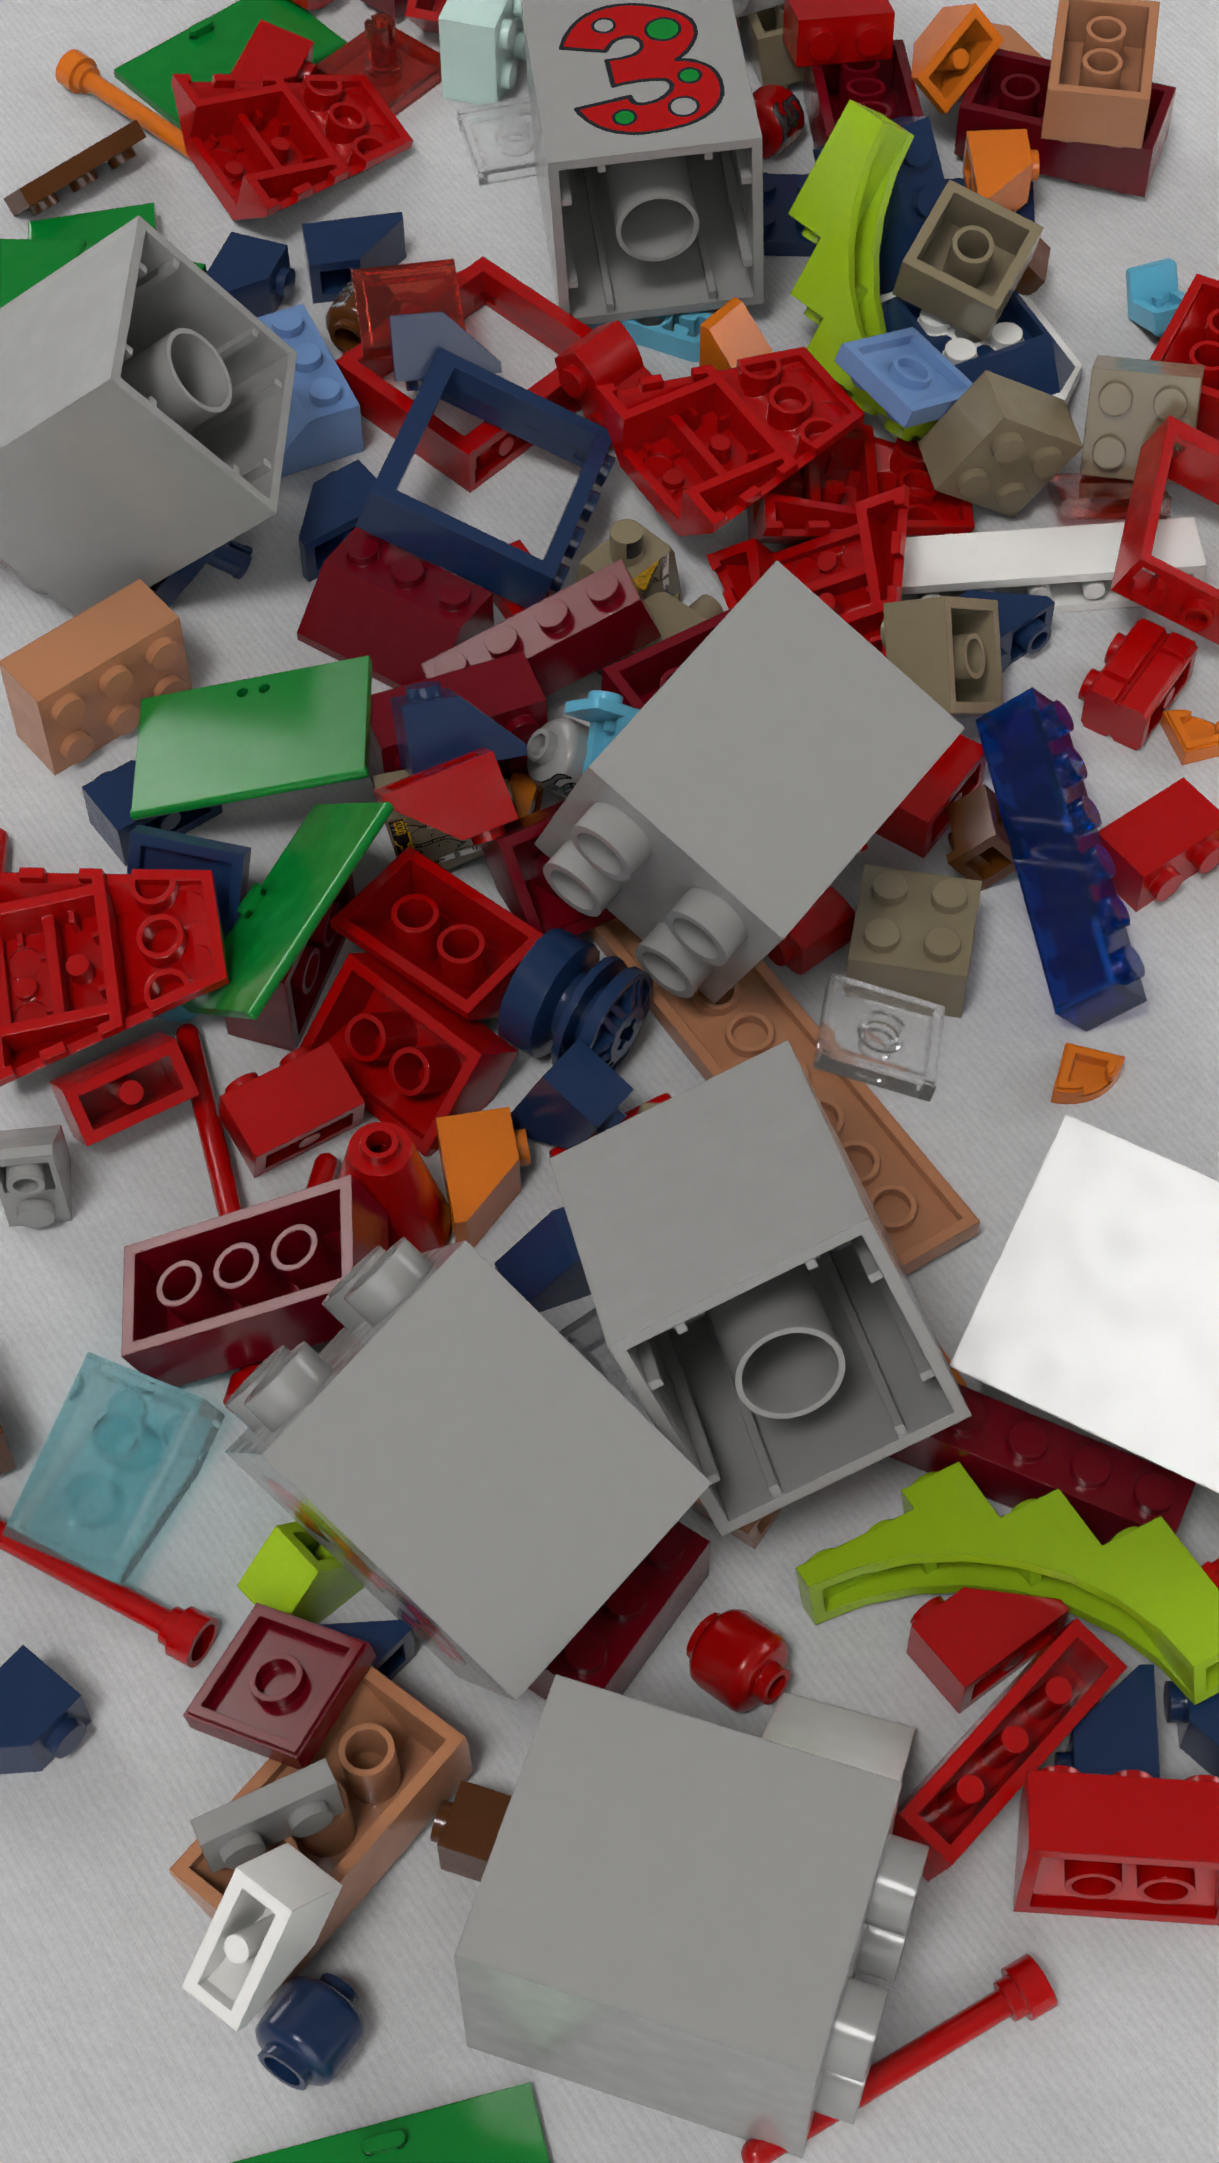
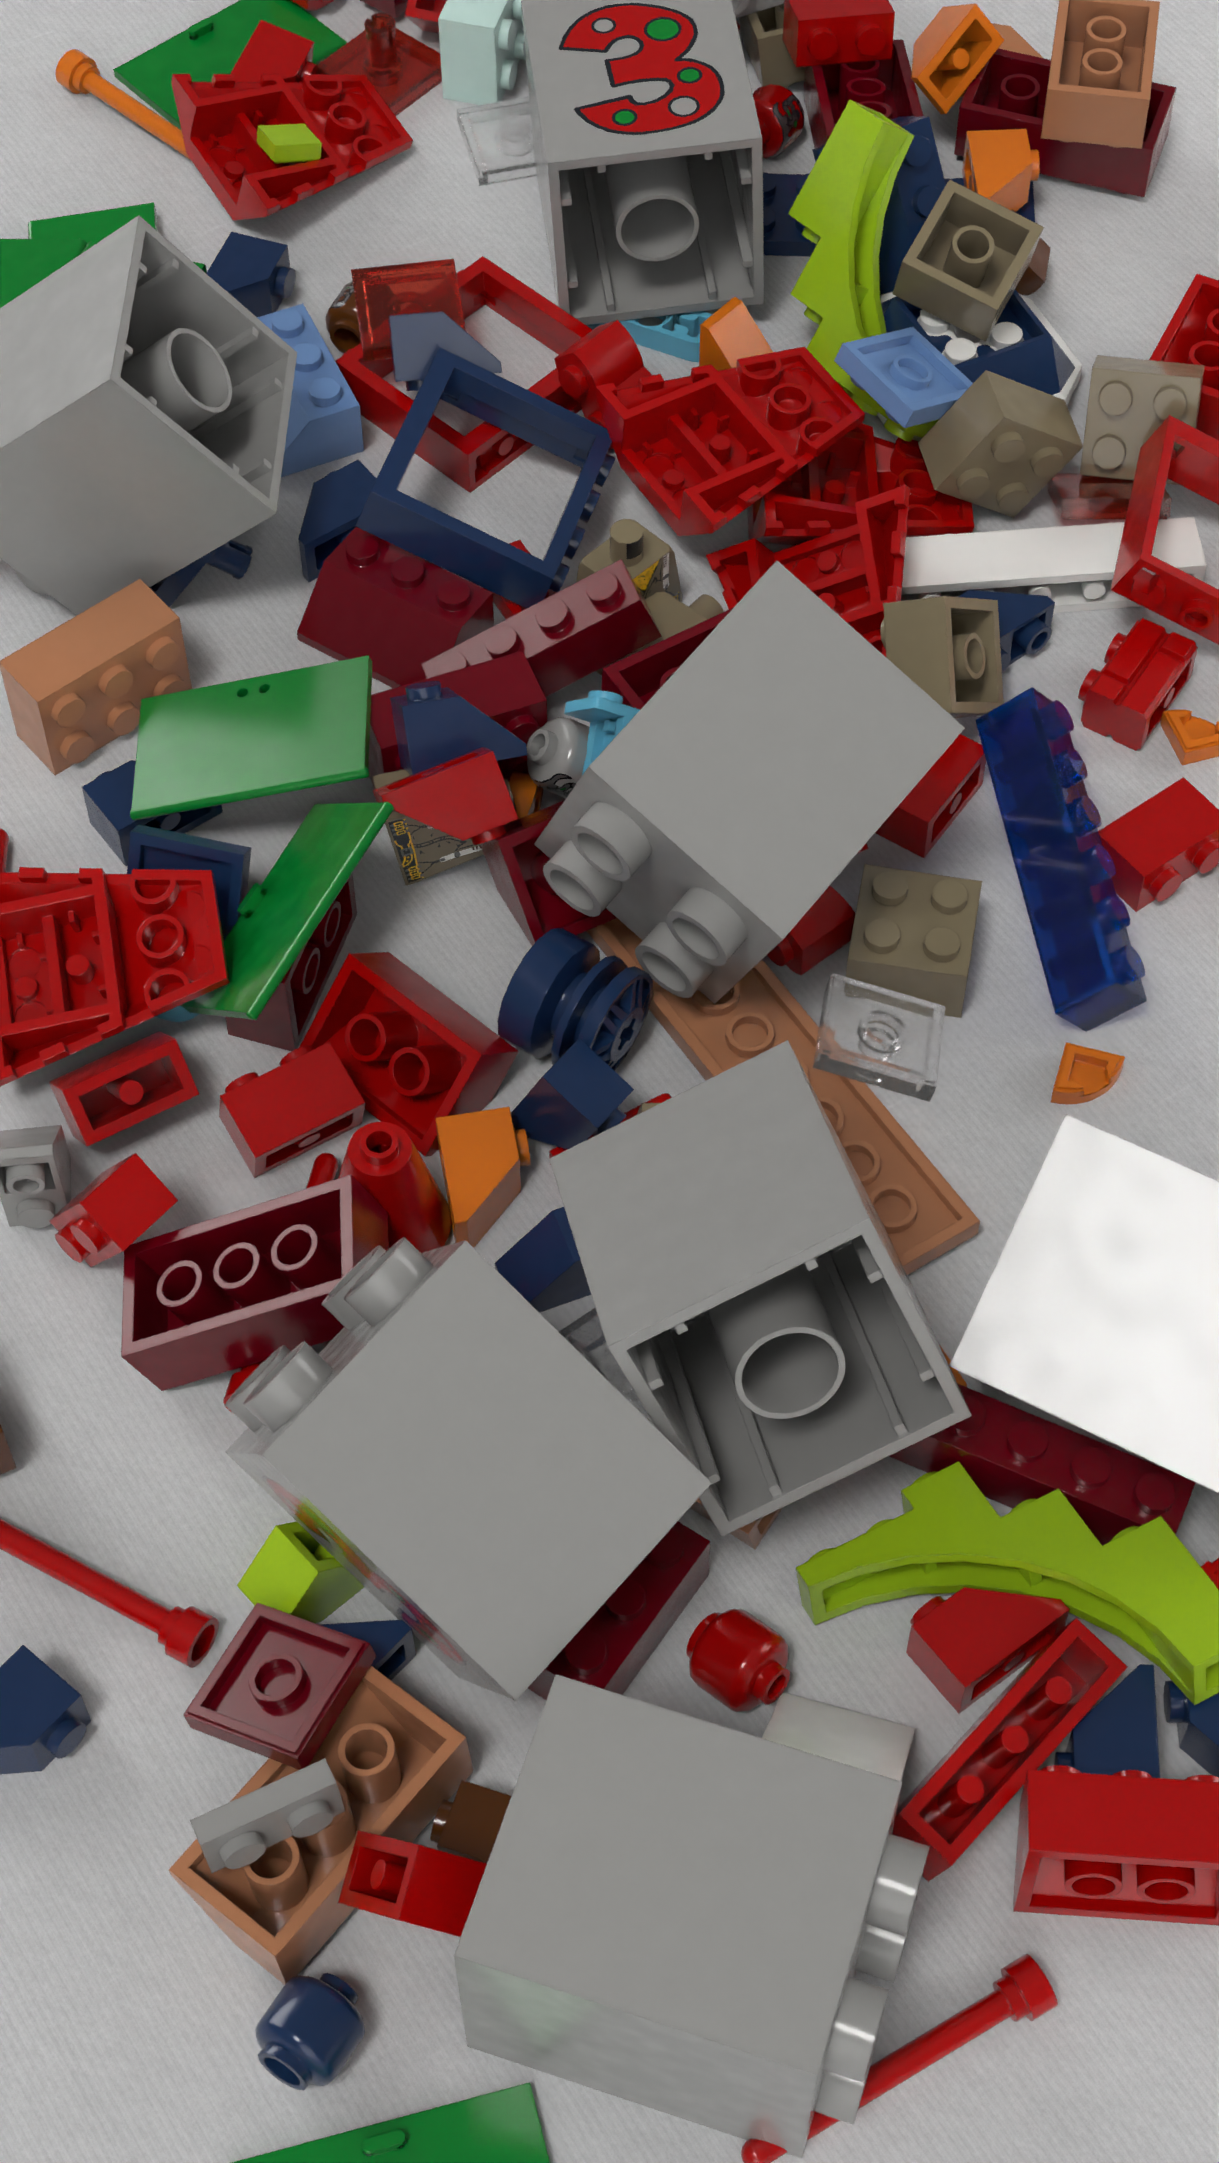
(76, 171): reddish brown plate -> none
(112, 1212): none -> red brick
(113, 1469): clear light blue slope -> none
(209, 1122): red piece -> none
(260, 1933): white slope -> none
(289, 143): none -> lime tile
(349, 244): dark blue slope -> none
(411, 1883): none -> red brick
(438, 934): red slope -> none
(979, 838): reddish brown brick -> none
(1153, 294): medium azure bracket -> none

